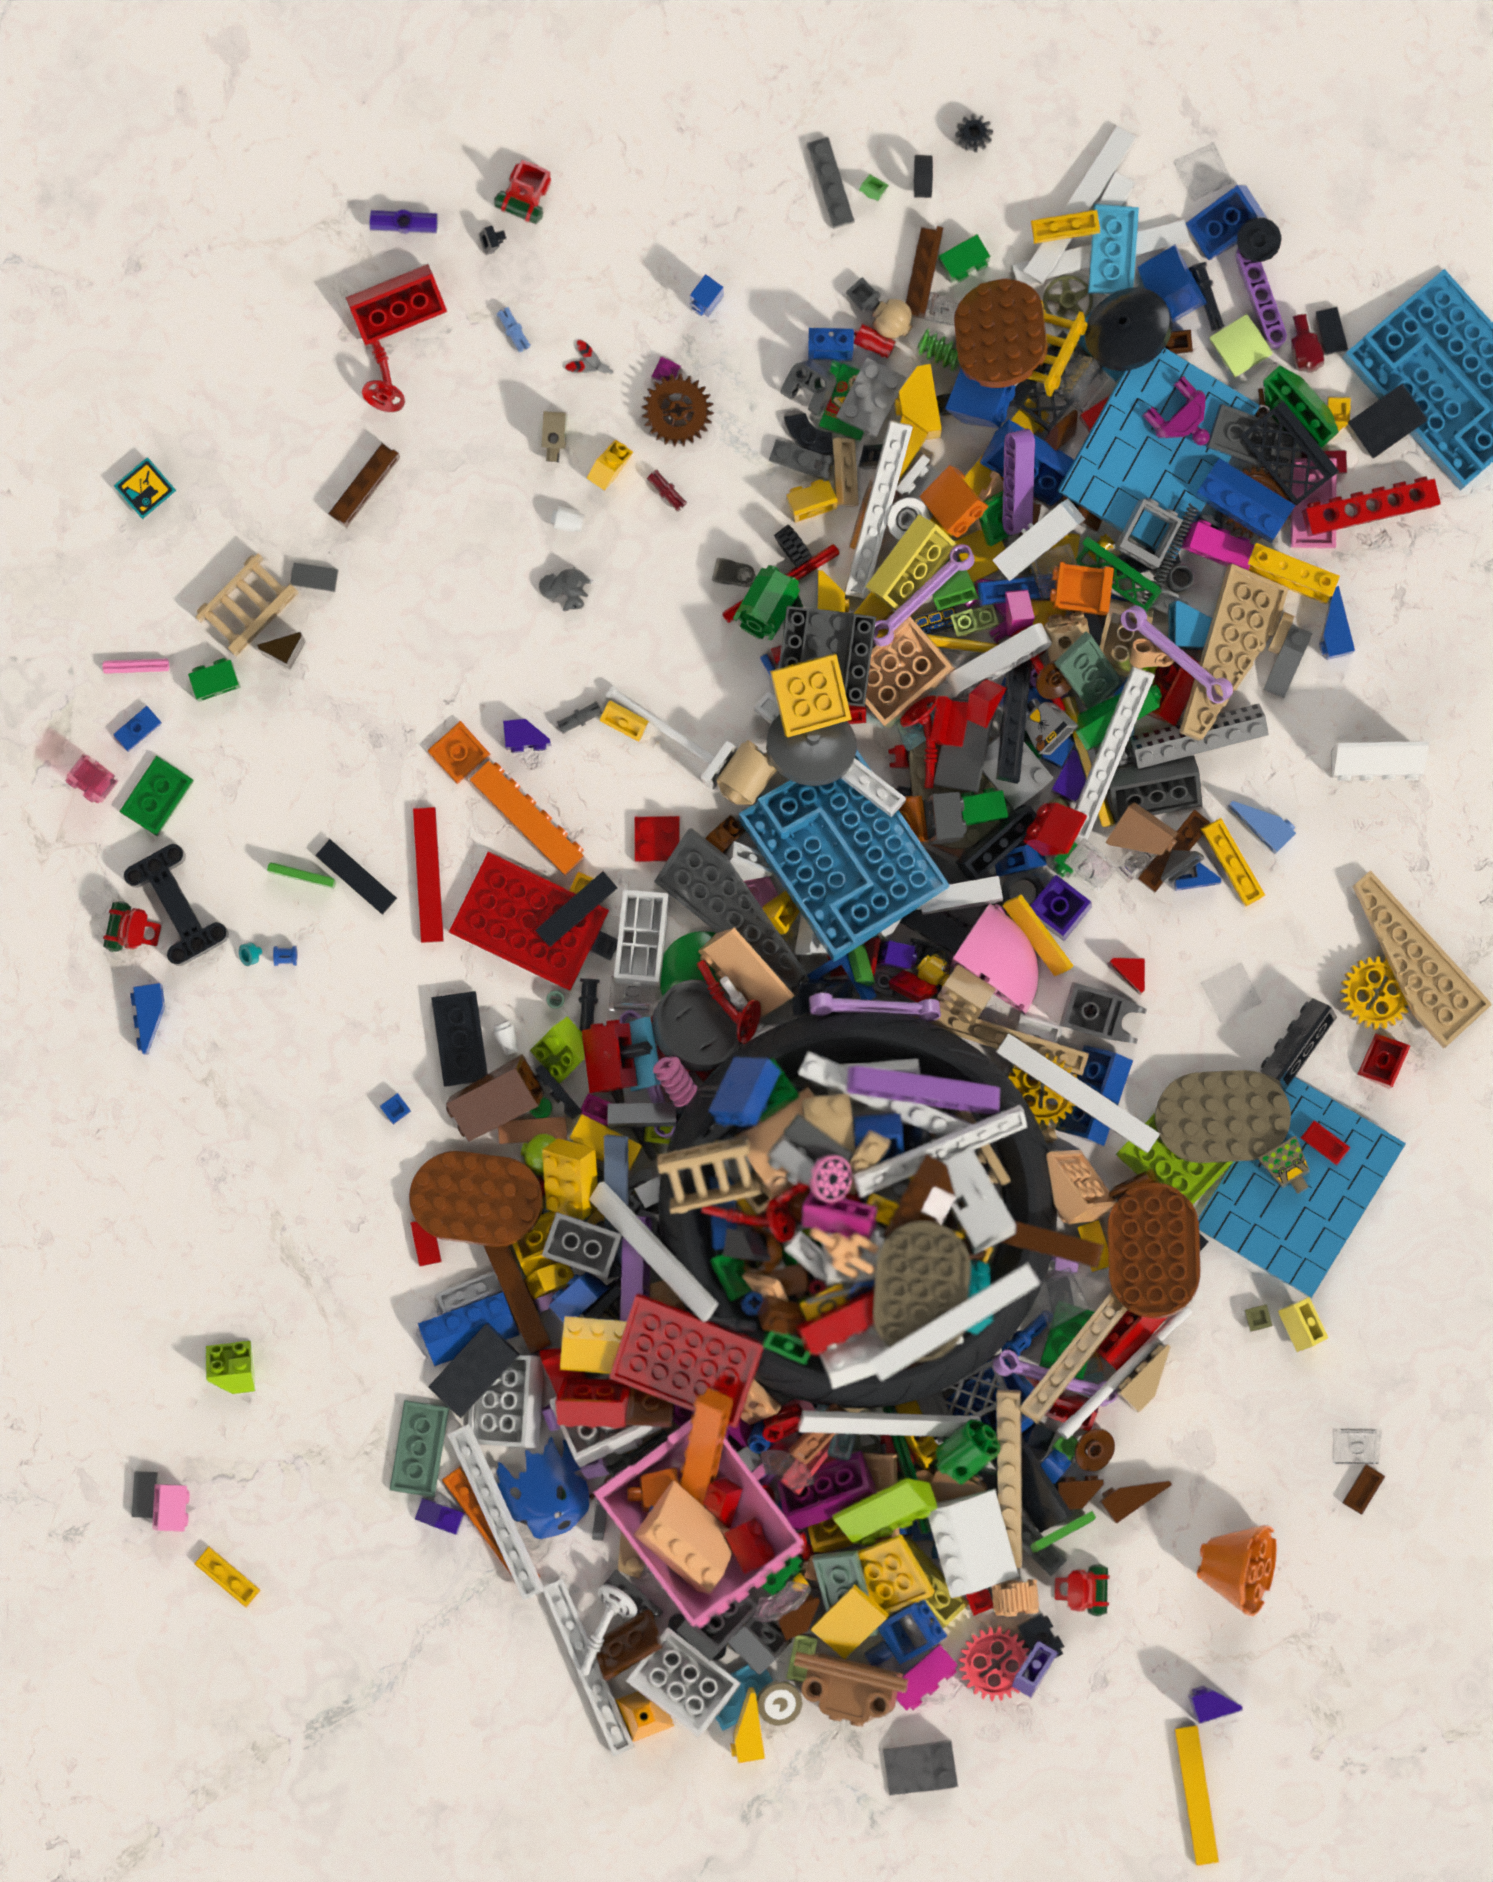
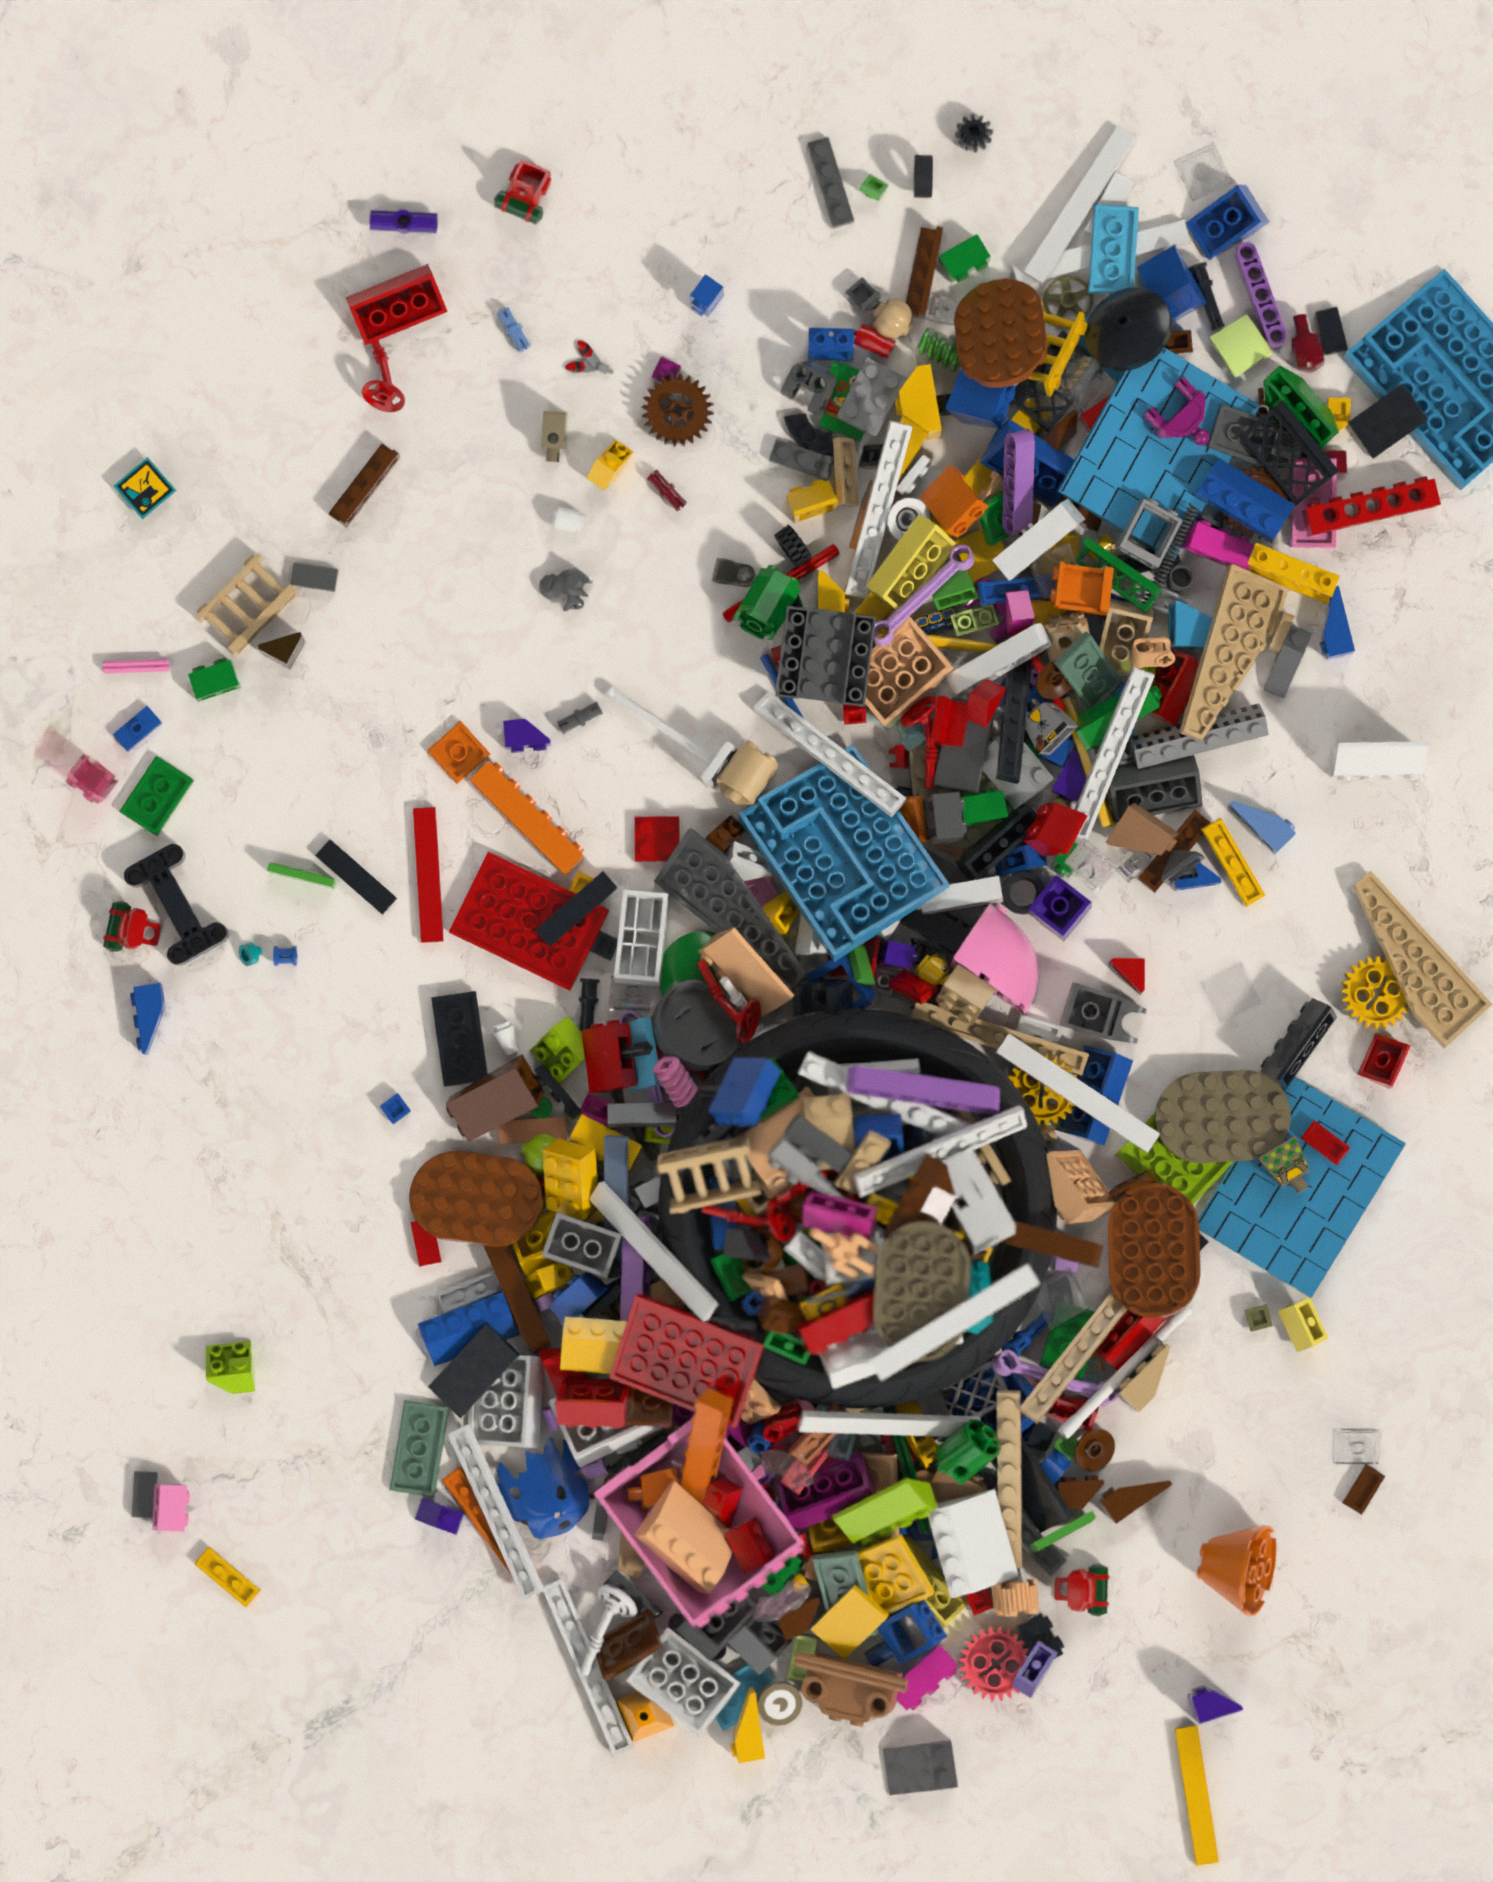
(491, 239): black tile -> none
(553, 1003): sand green hinge -> none
(624, 721): yellow plate -> none
(810, 695): yellow plate -> none
(813, 756): dark grey dish -> none
(824, 1004): lavender piece -> none
(830, 1178): bright pink tile -> none
(1038, 935): yellow tile -> none
(1065, 226): yellow tile -> none
(1094, 1233): yellow slope -> none
(1176, 654): lavender piece -> none
(1259, 239): black tile -> none

